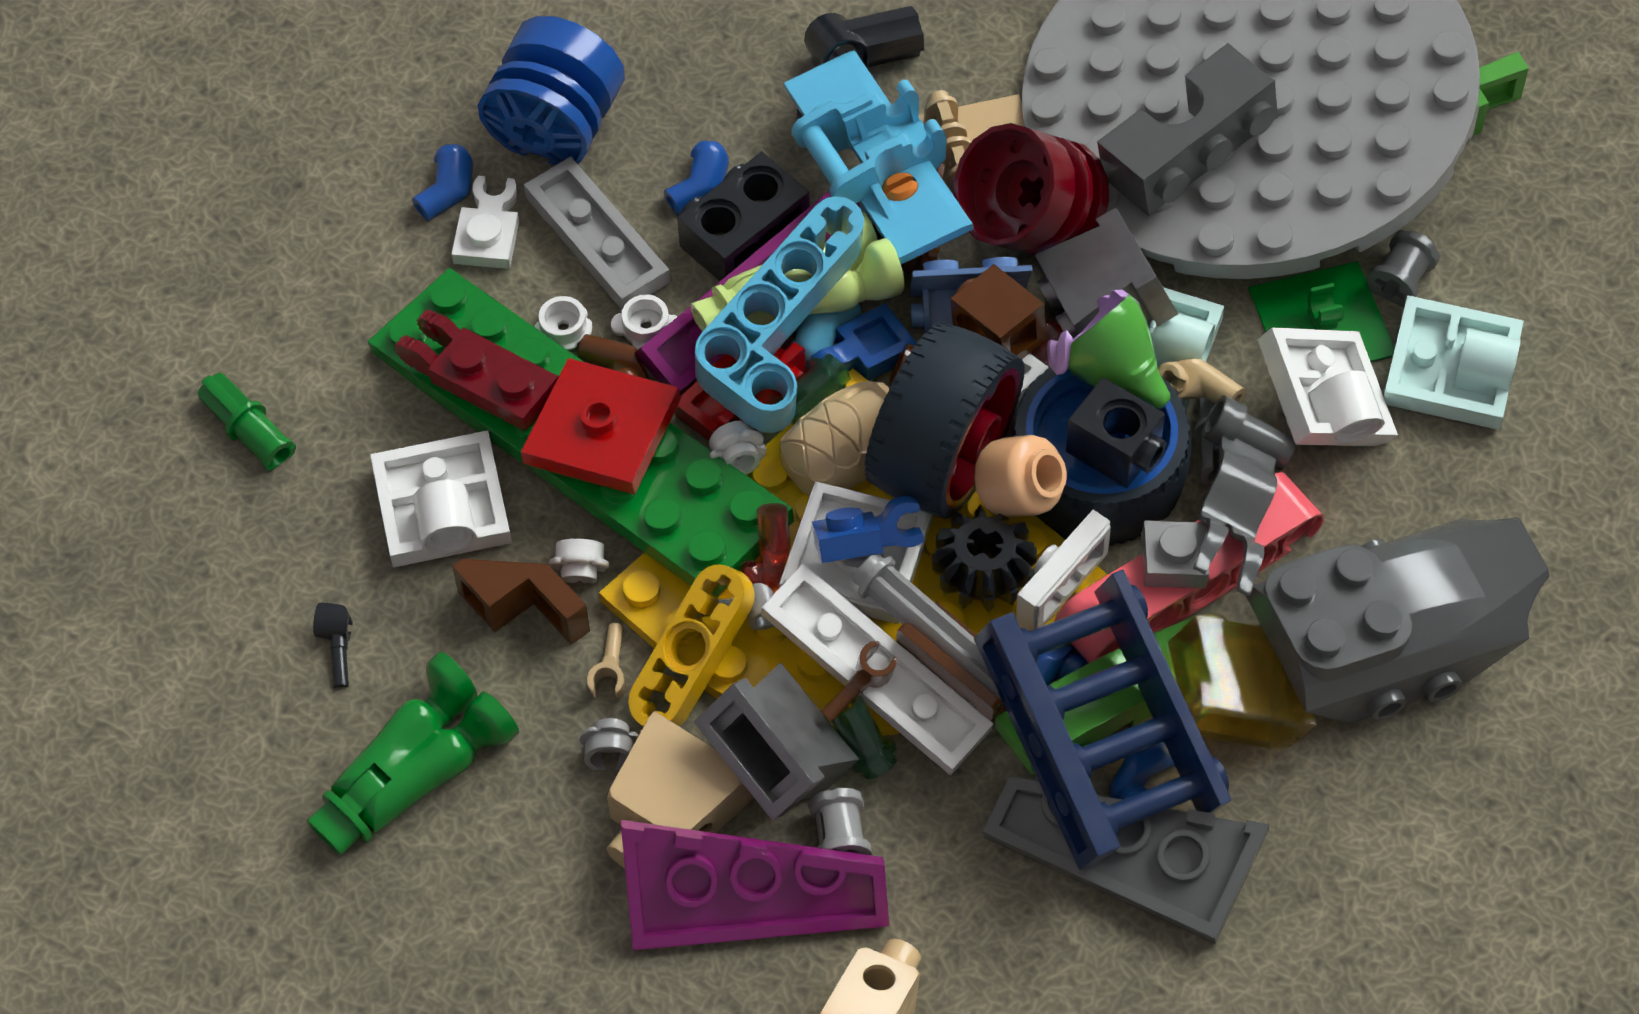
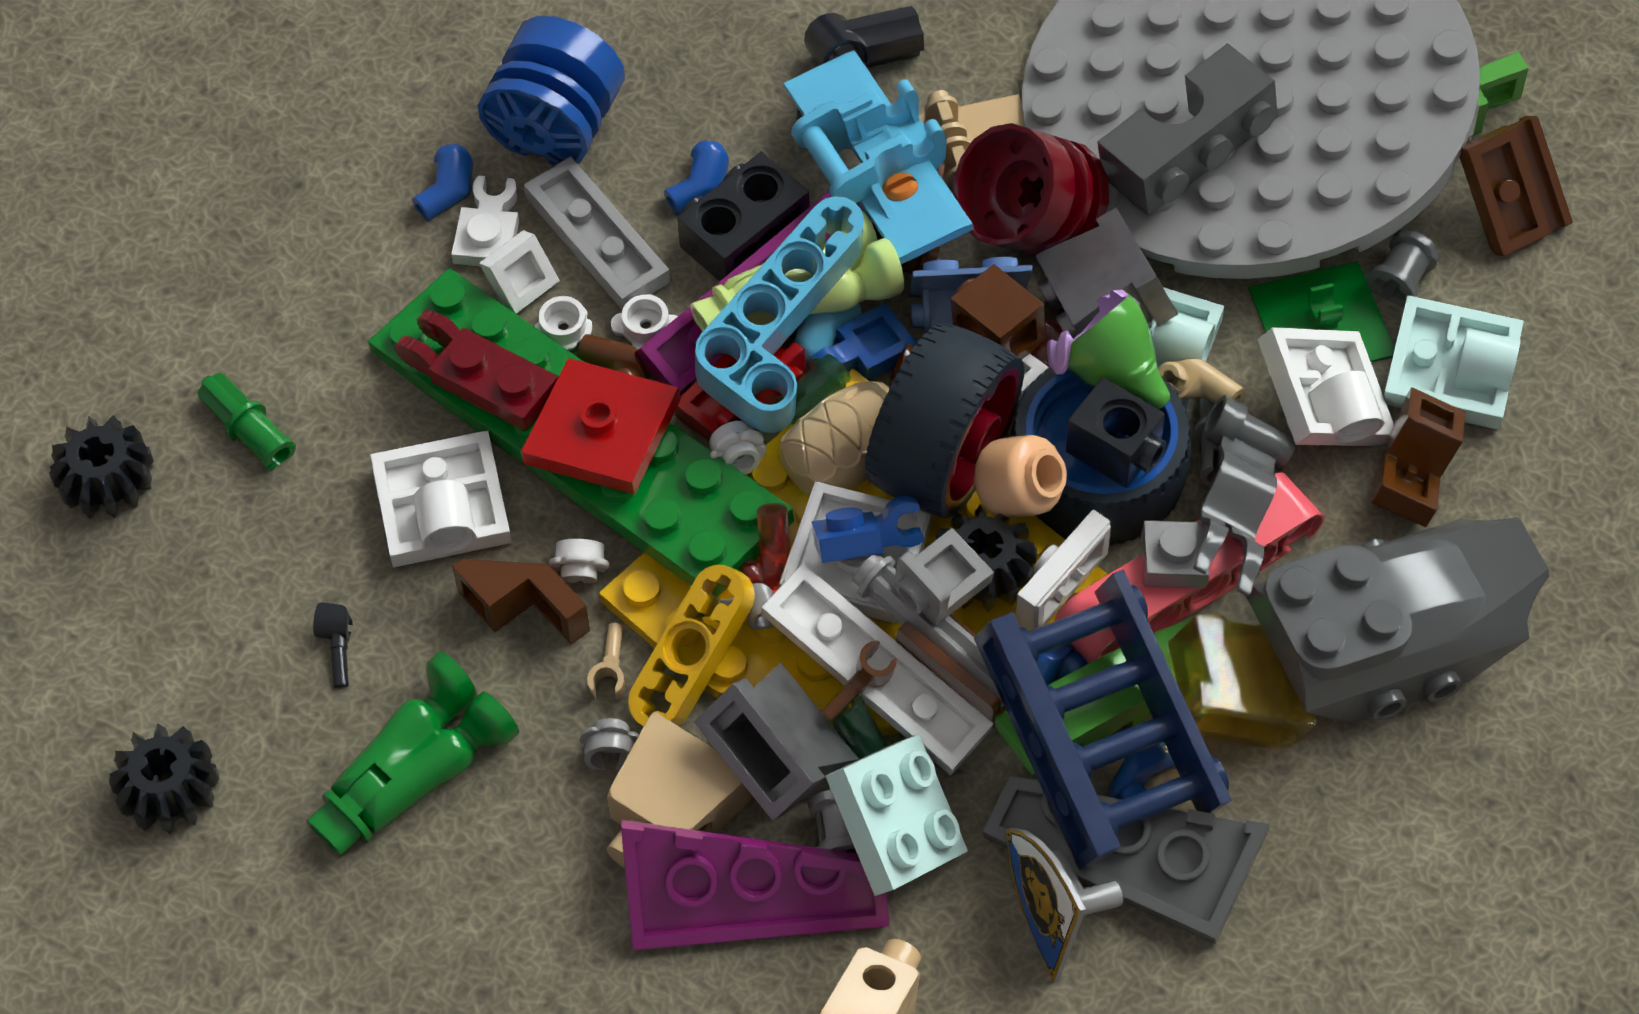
(124, 467): none -> black gear
(188, 783): none -> black gear
(519, 271): none -> white plate
(896, 814): none -> light aqua plate
(941, 577): none -> light grey bracket
(1053, 897): none -> shield
(1417, 456): none -> reddish brown slope
(1514, 185): none -> reddish brown plate

